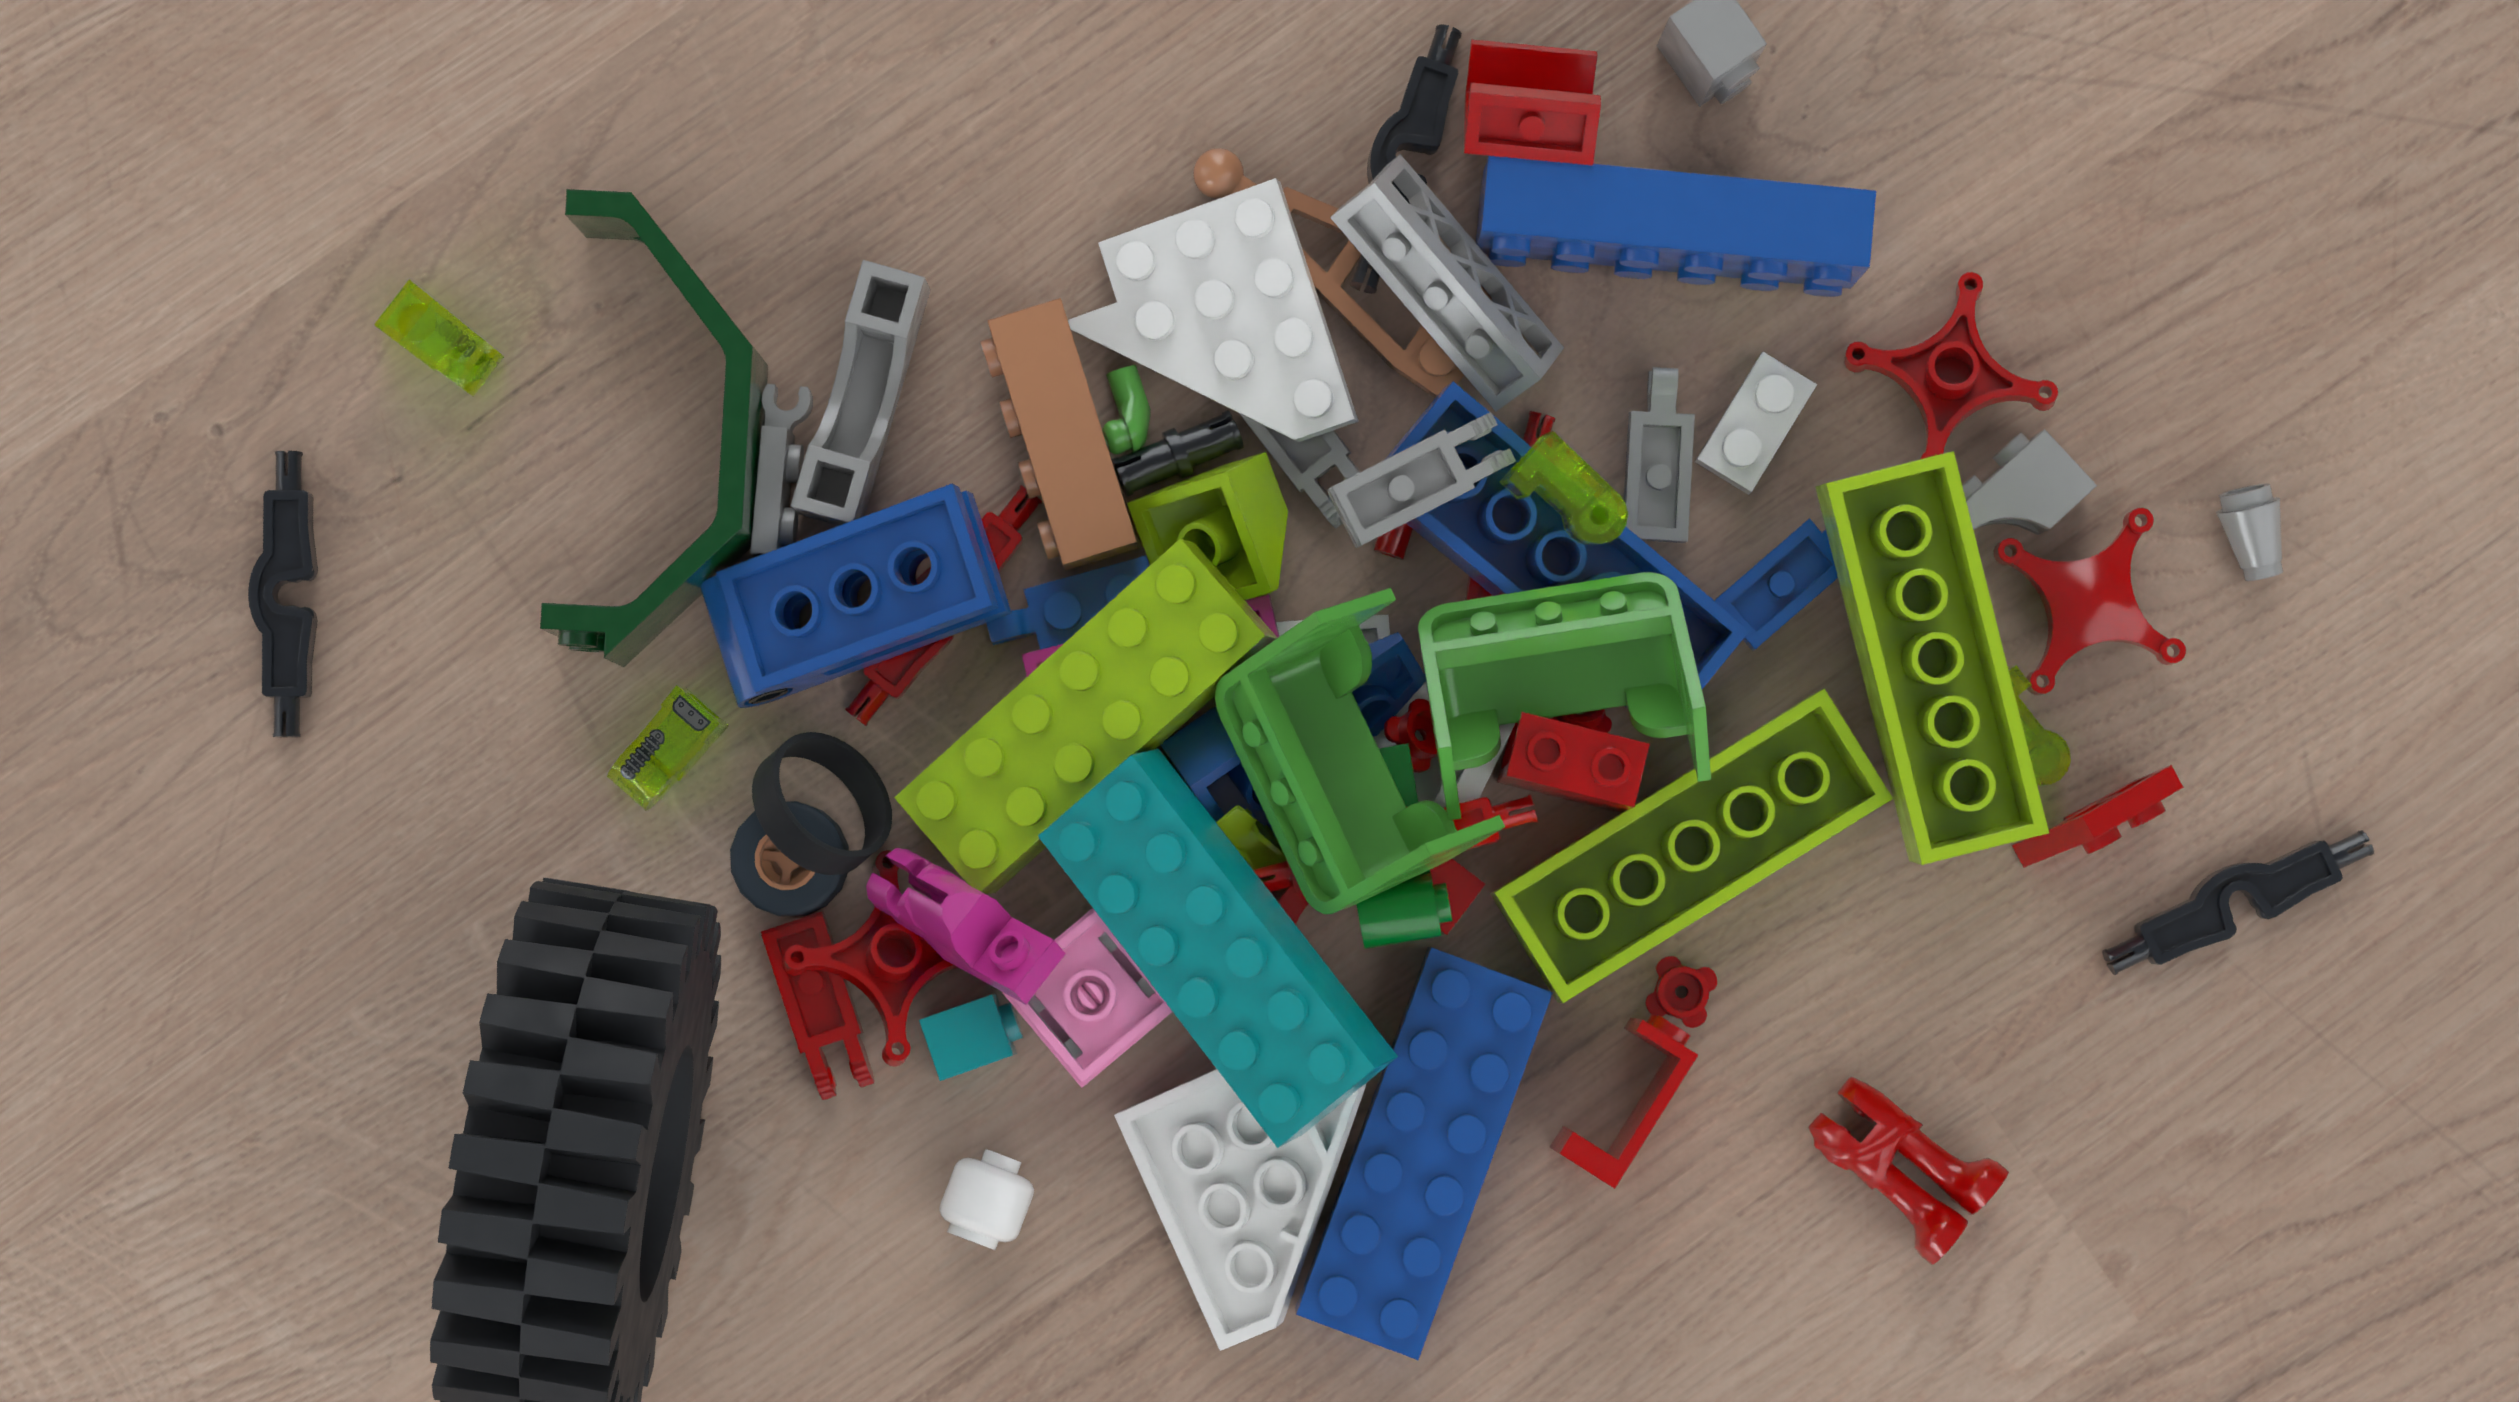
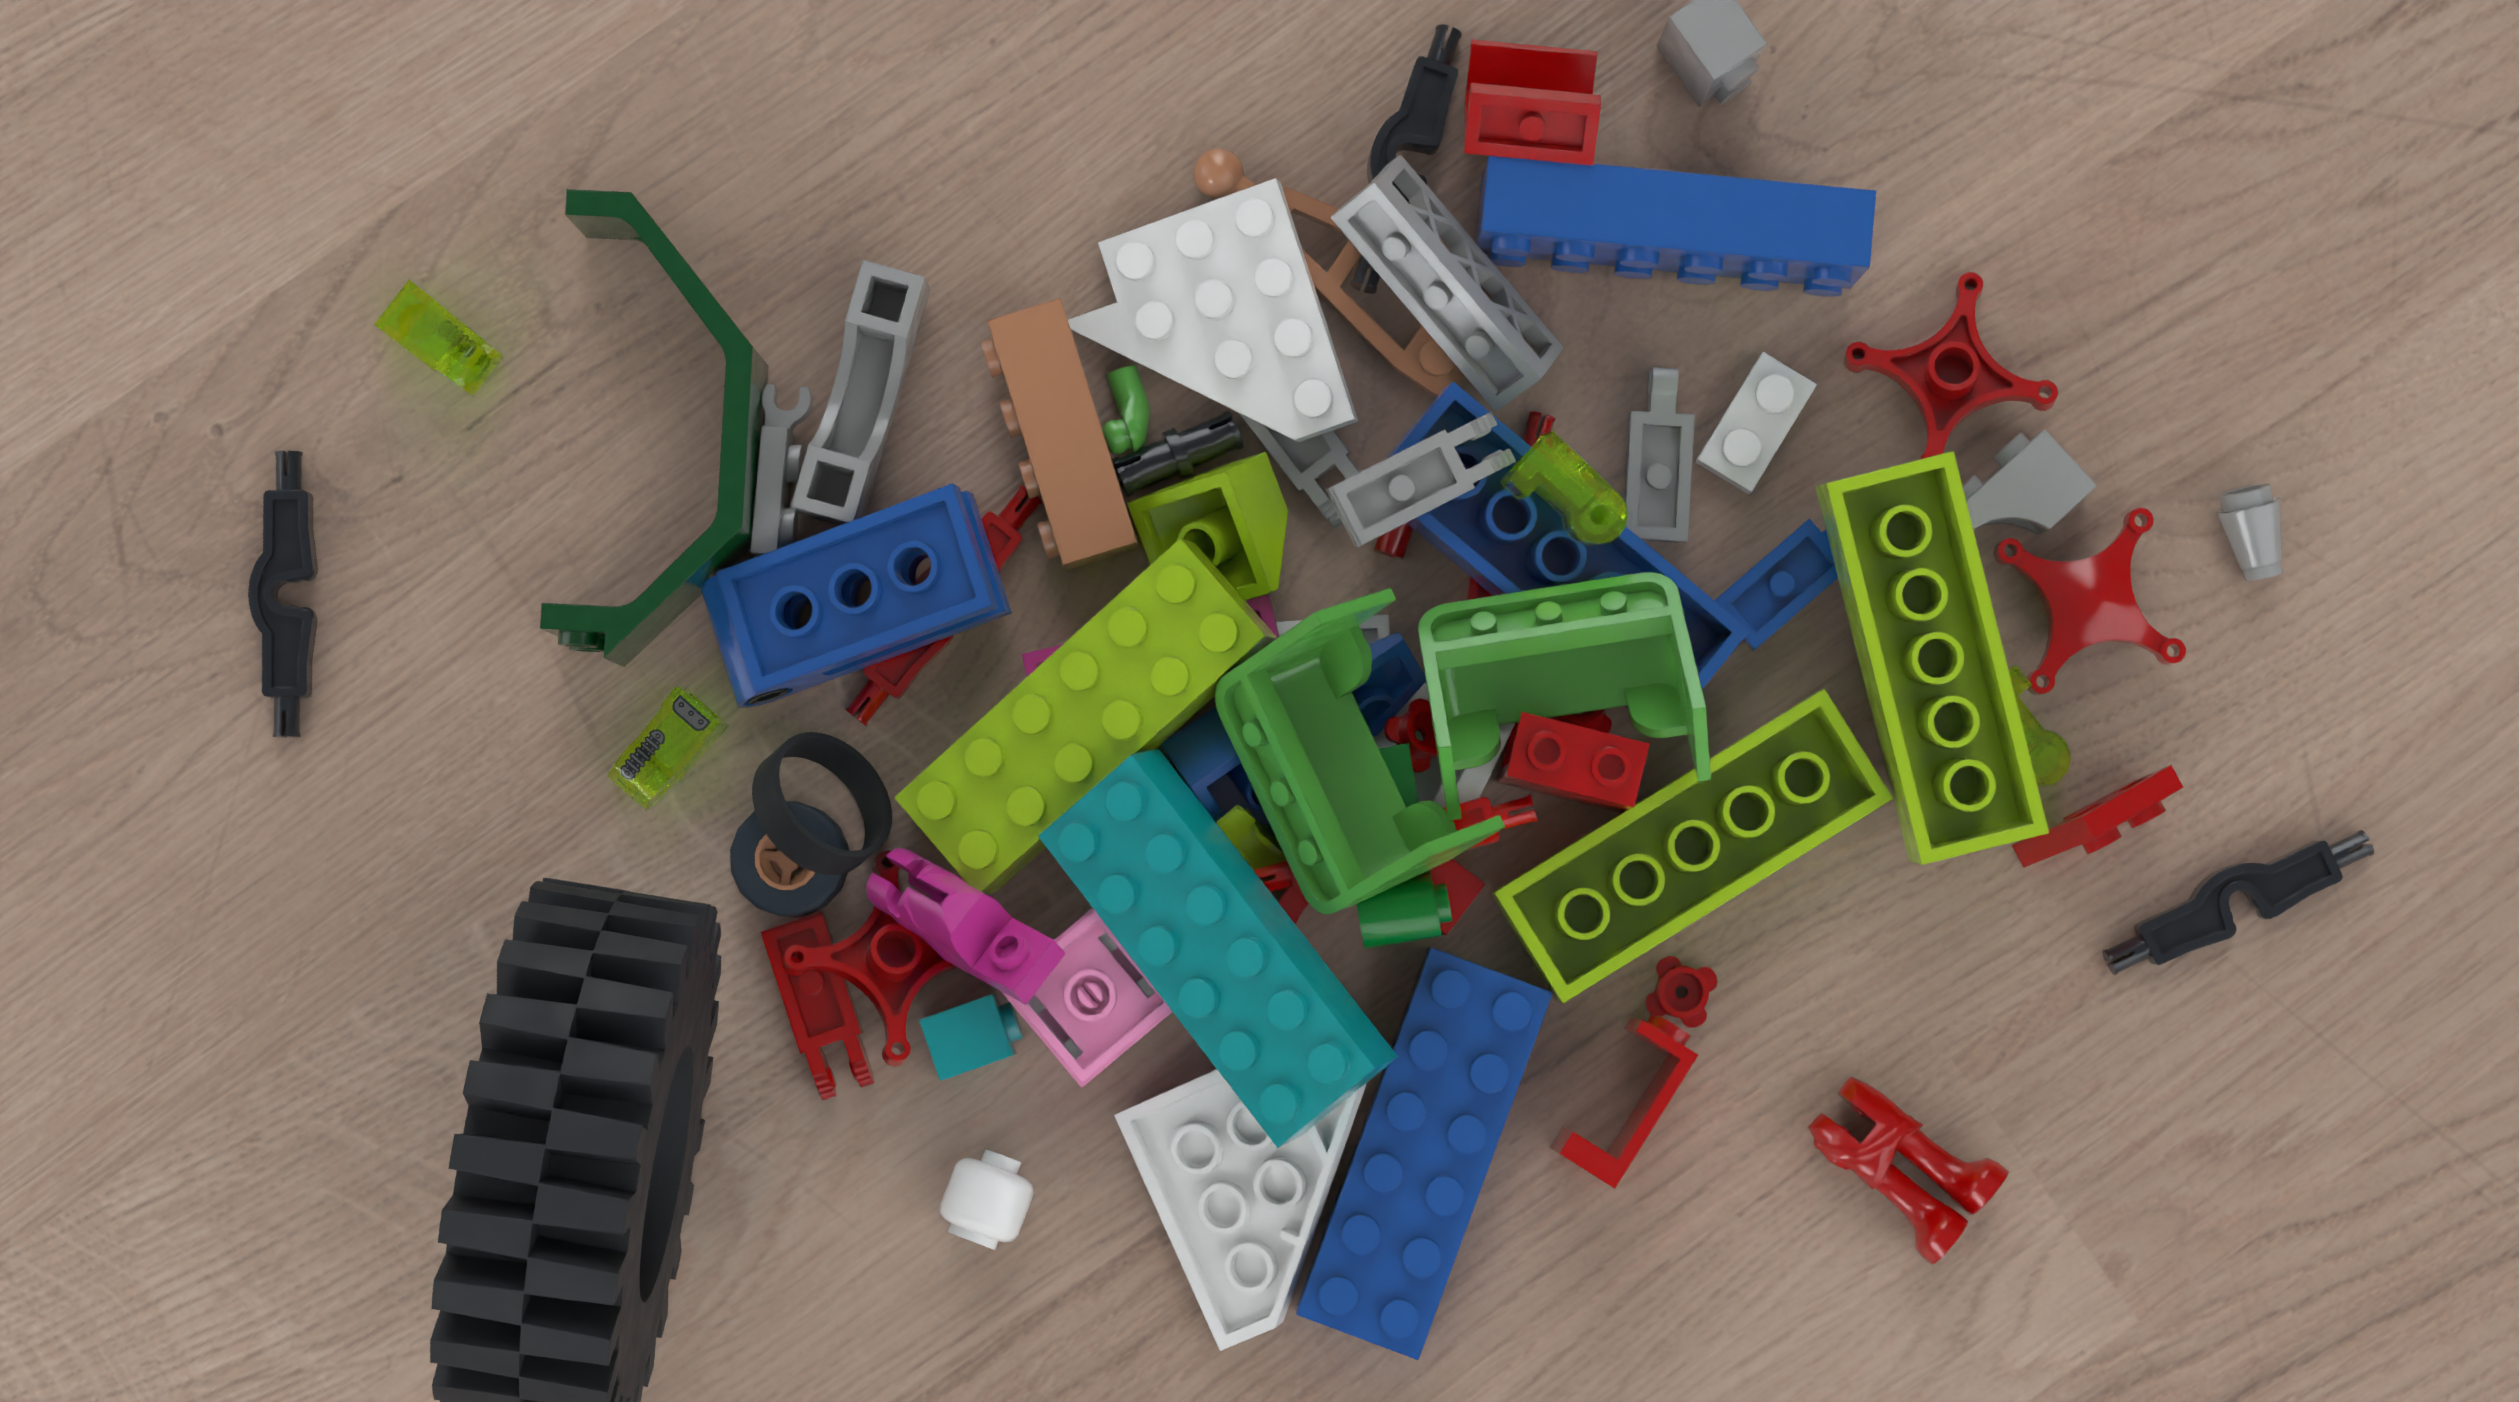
(1065, 605): blue plate -> none

